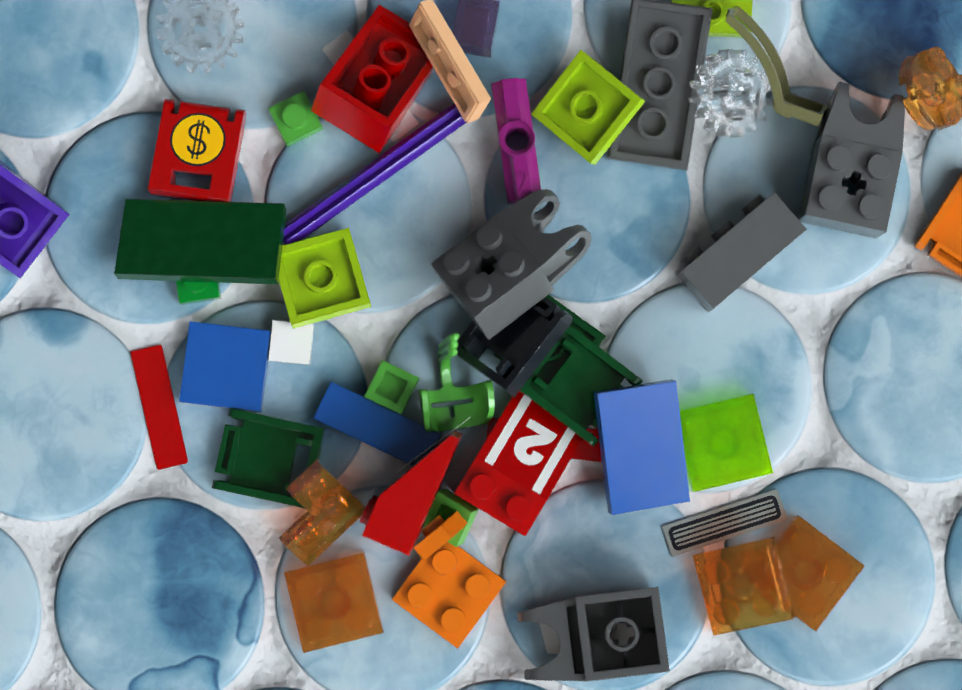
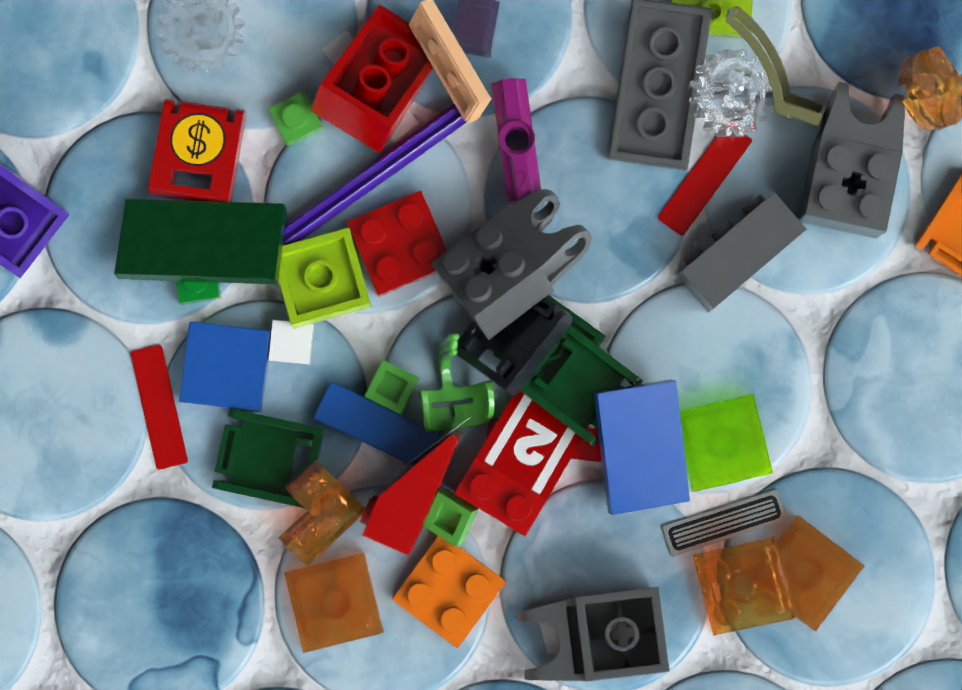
(398, 242): none -> red plate
(438, 533): orange plate -> none
(588, 107): lime plate -> none
(703, 182): none -> red sticker

